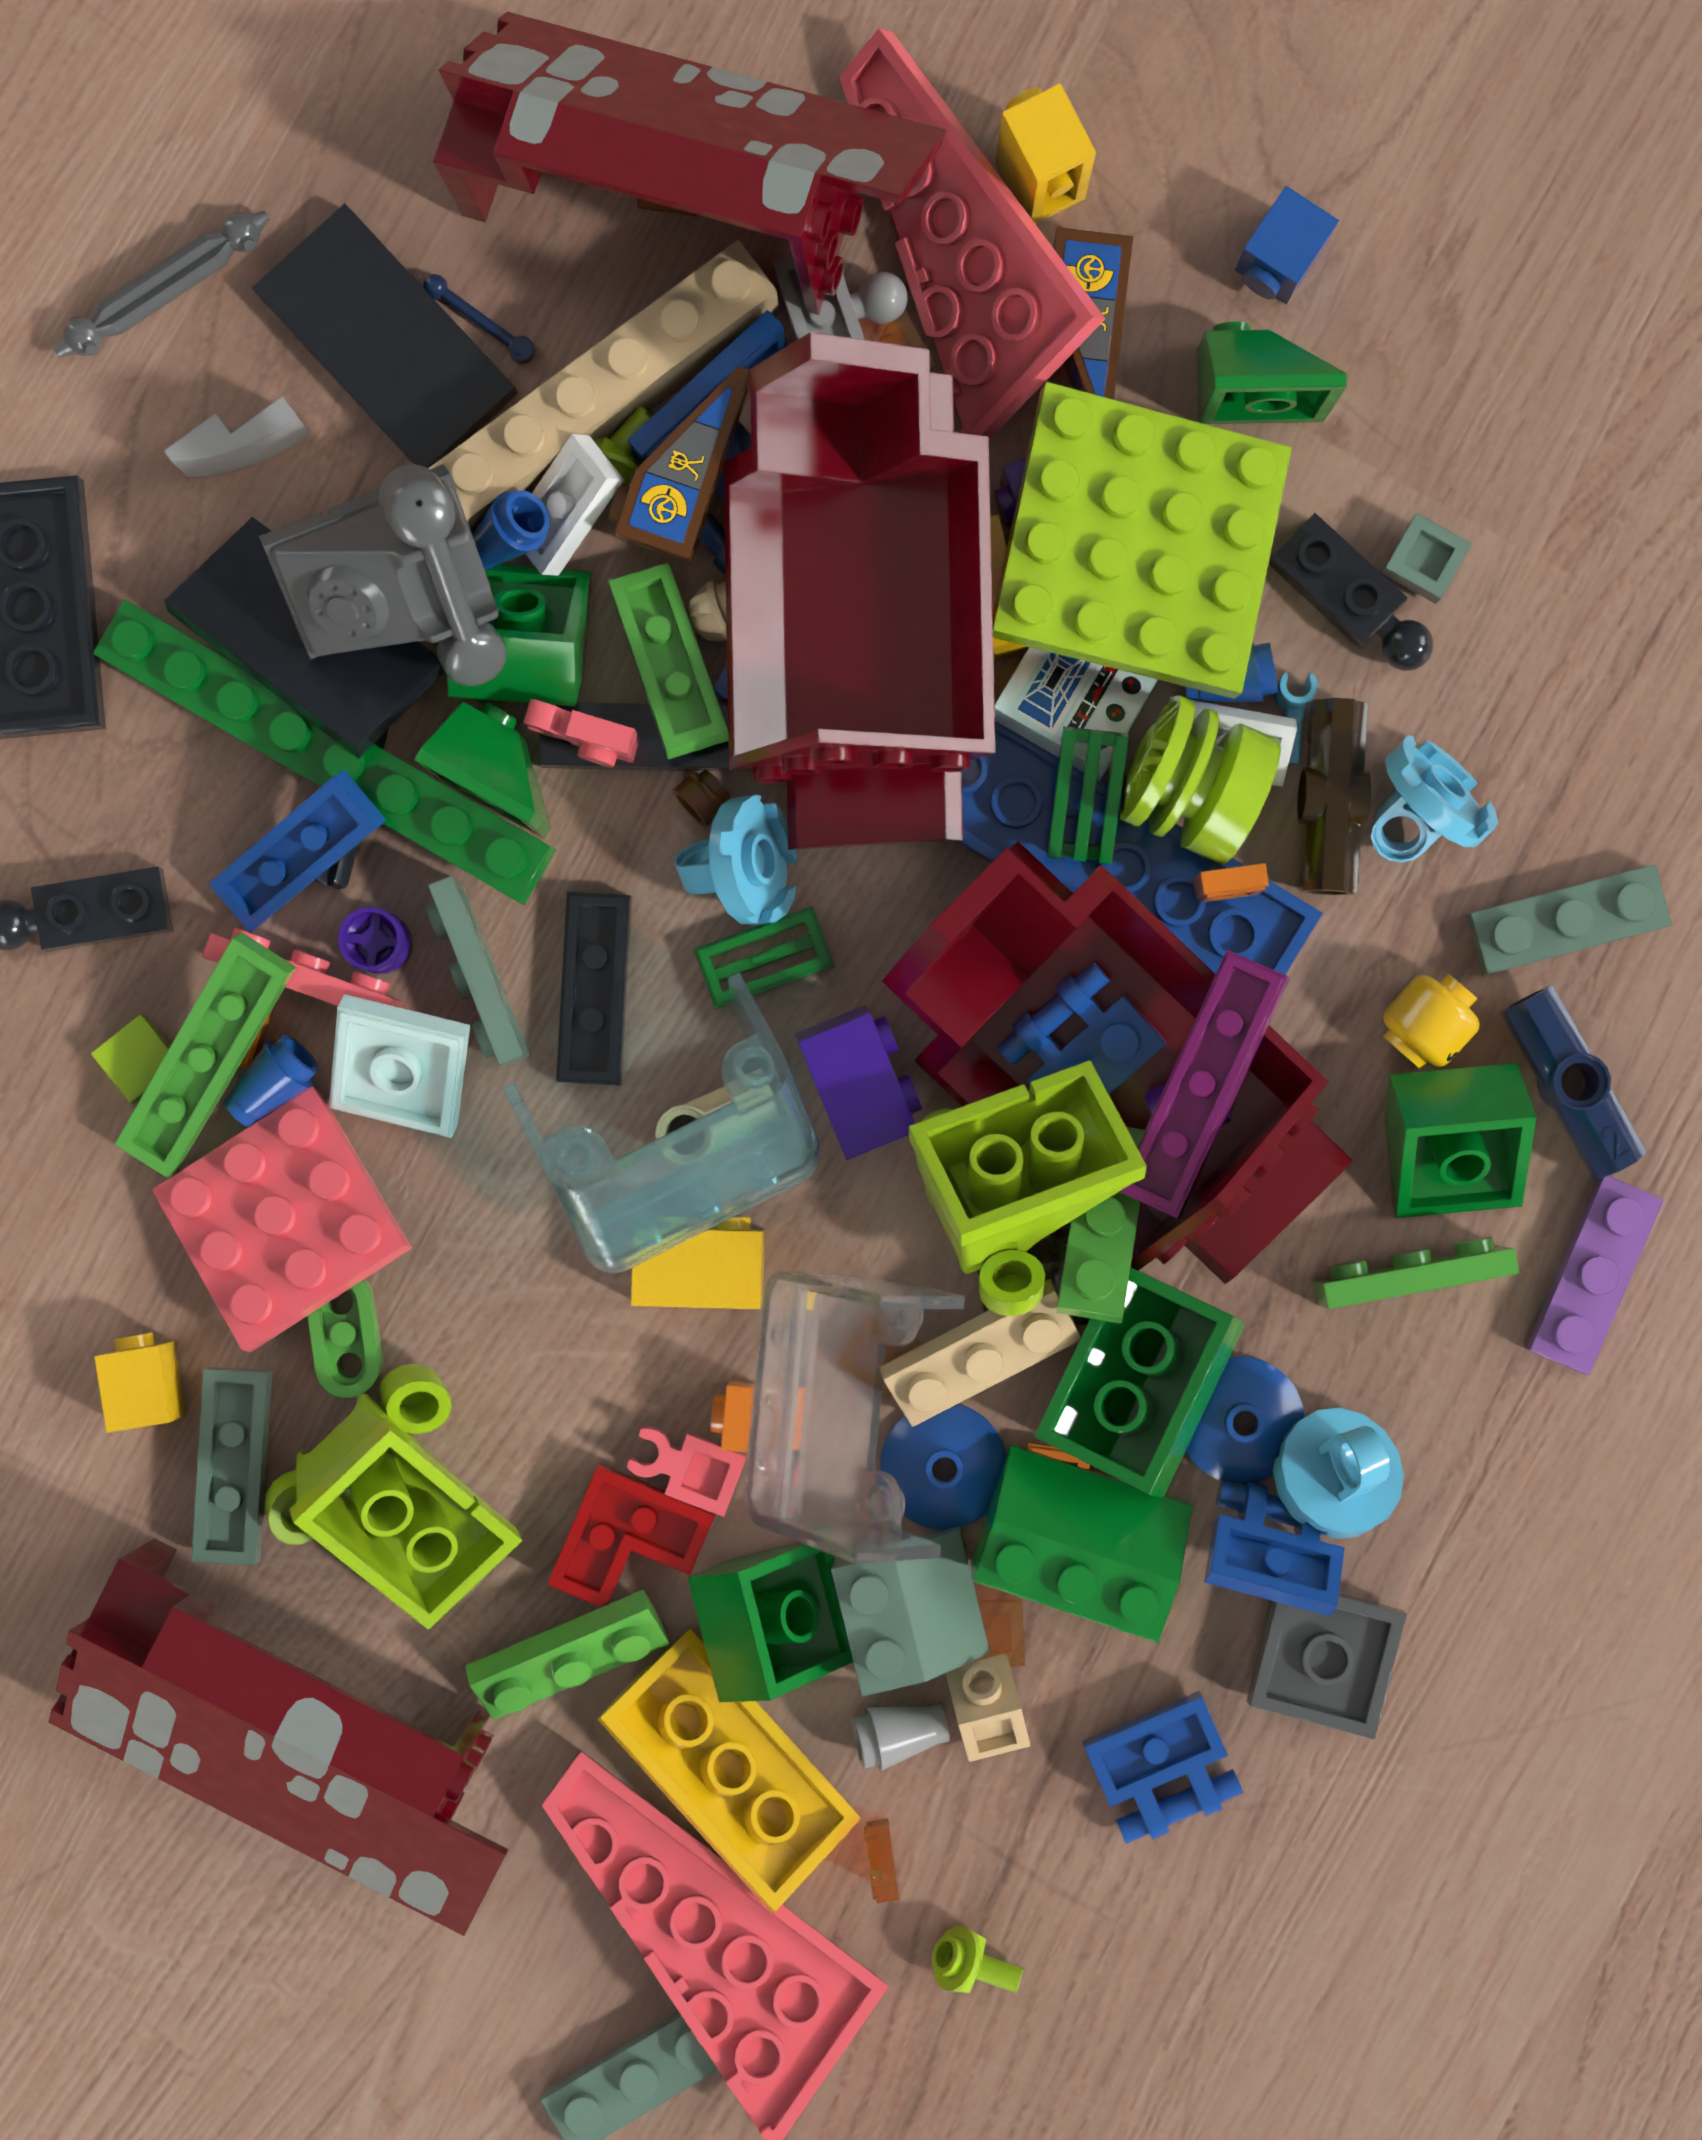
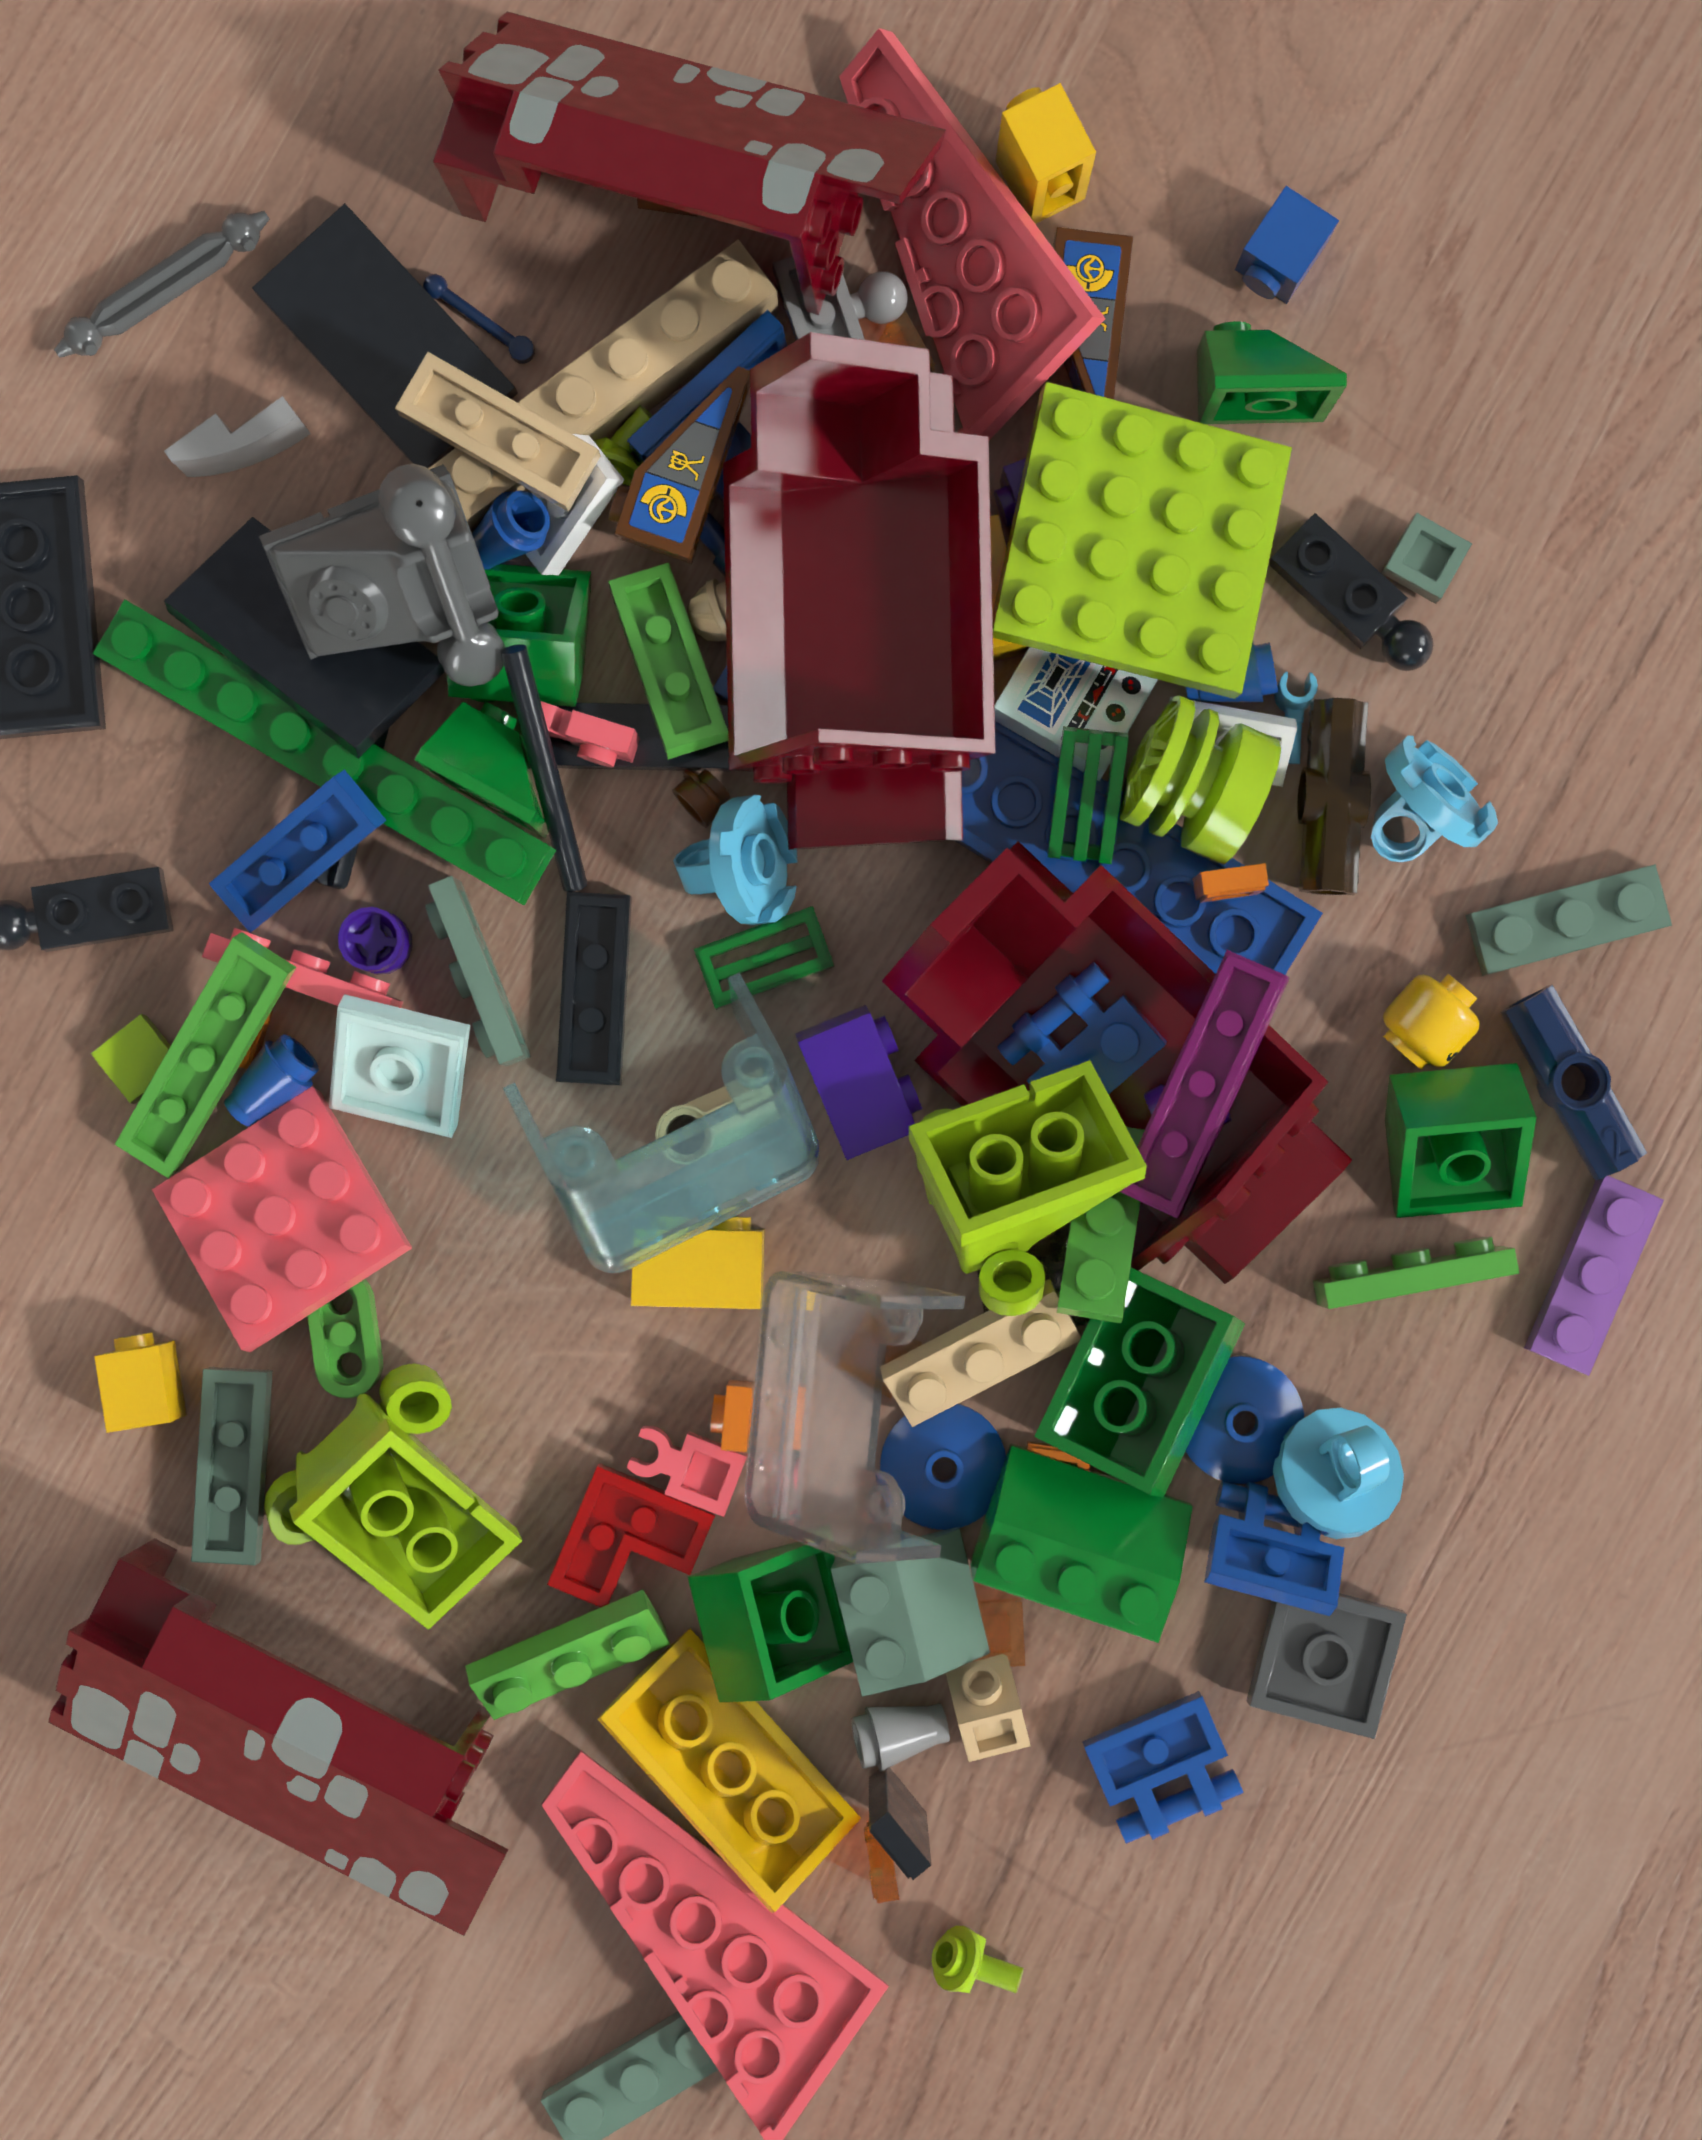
(498, 431): none -> tan plate
(544, 766): none -> black bar
(899, 1823): none -> black tile

